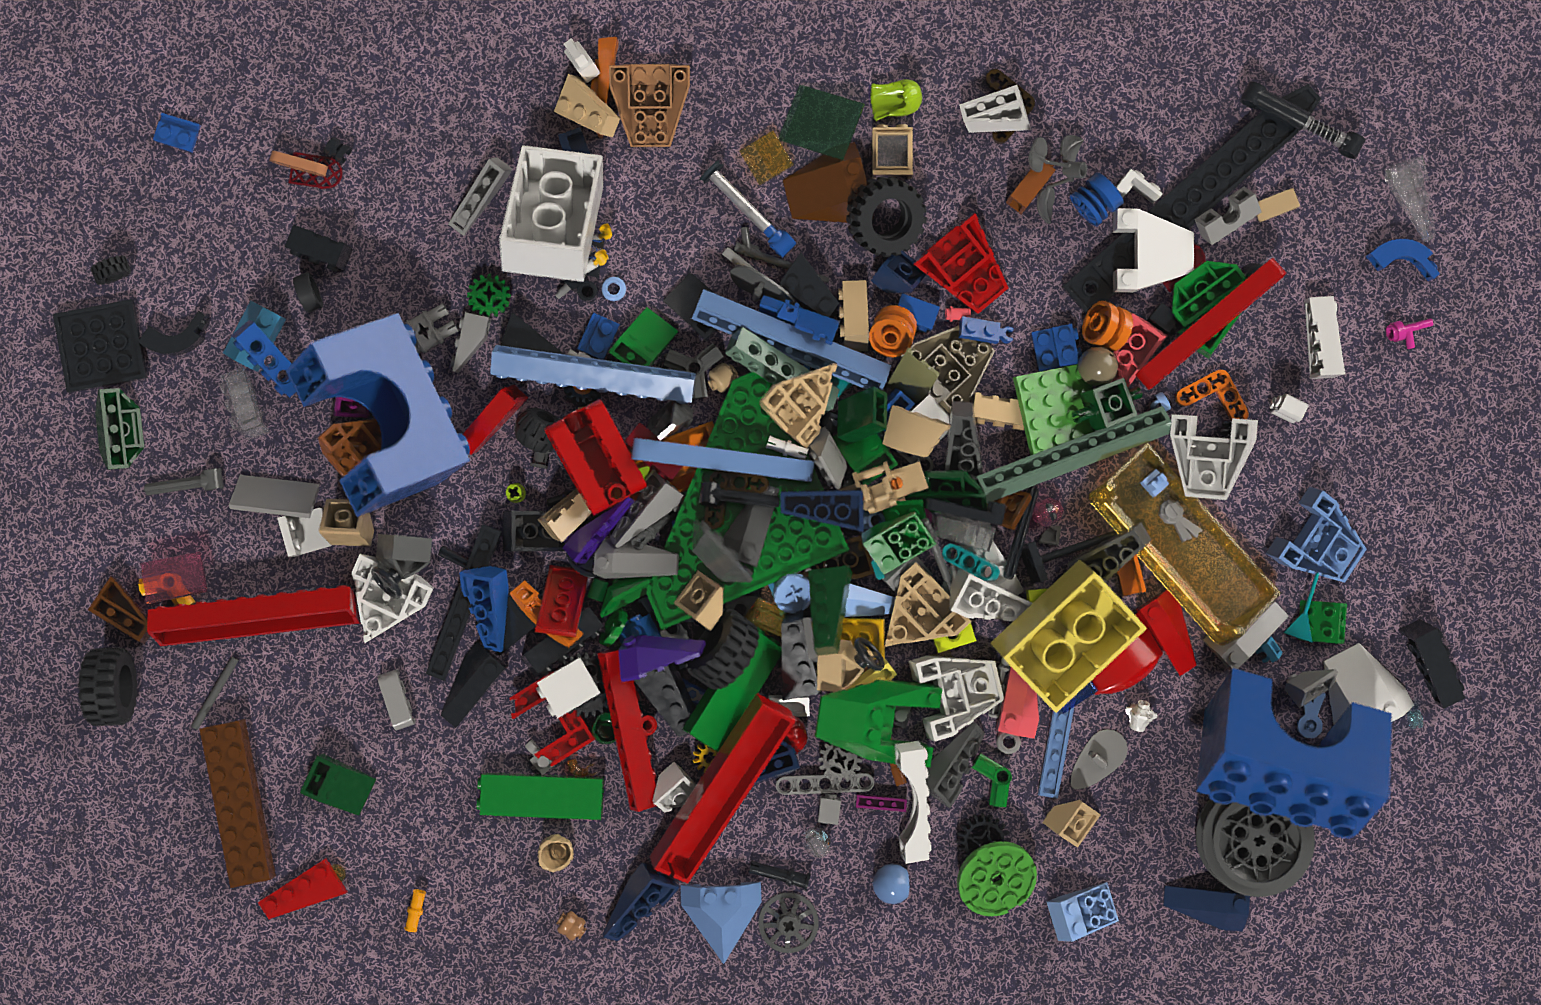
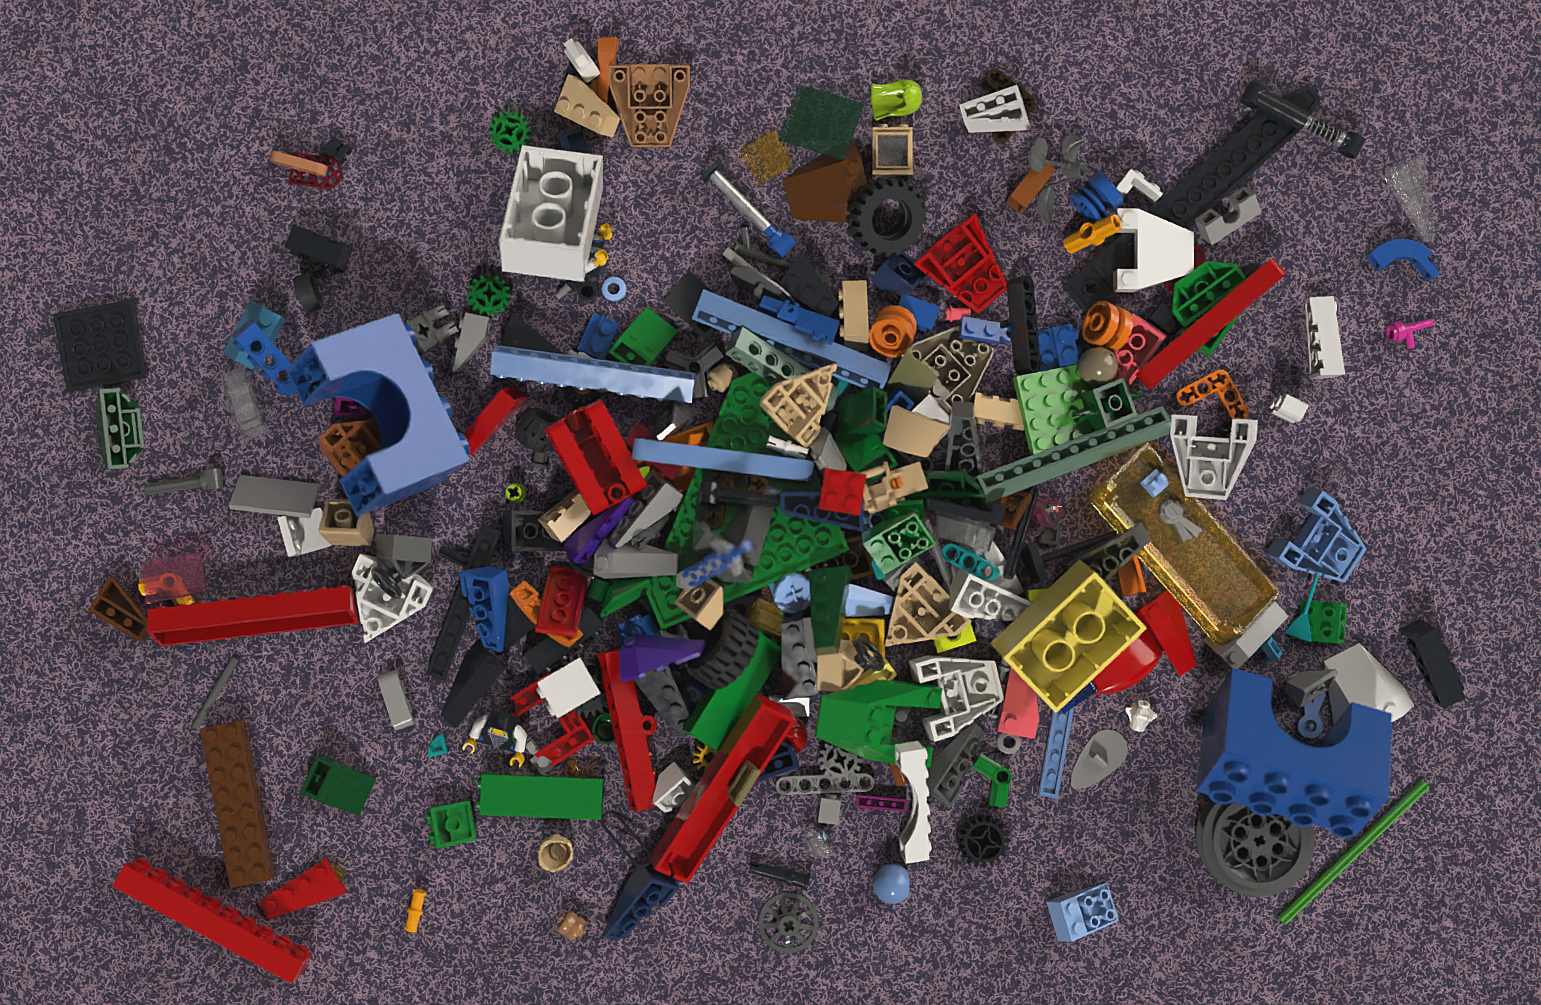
(107, 686): black tyre -> none
(110, 270): black tyre -> none
(177, 132): blue plate -> none
(177, 344): black arch -> none
(212, 919): none -> red piece
(438, 746): none -> teal tile
(450, 824): none -> green plate
(480, 194): light grey slope -> none
(499, 731): none -> torso
(517, 129): none -> green gear
(614, 627): green tile -> none
(633, 834): none -> black piece
(713, 564): none -> sword
(721, 912): medium blue wedge -> none
(743, 783): none -> olive tile
(842, 491): none -> red plate
(987, 862): bright green plate -> none
(1023, 325): none -> black beam
(1071, 821): tan slope -> none
(1092, 233): none -> light orange piece
(1162, 401): light blue tile -> none
(1212, 906): dark blue wedge -> none
(1278, 204): tan slope -> none
(1353, 852): none -> bright green axle
(1415, 719): clear light blue bush -> none

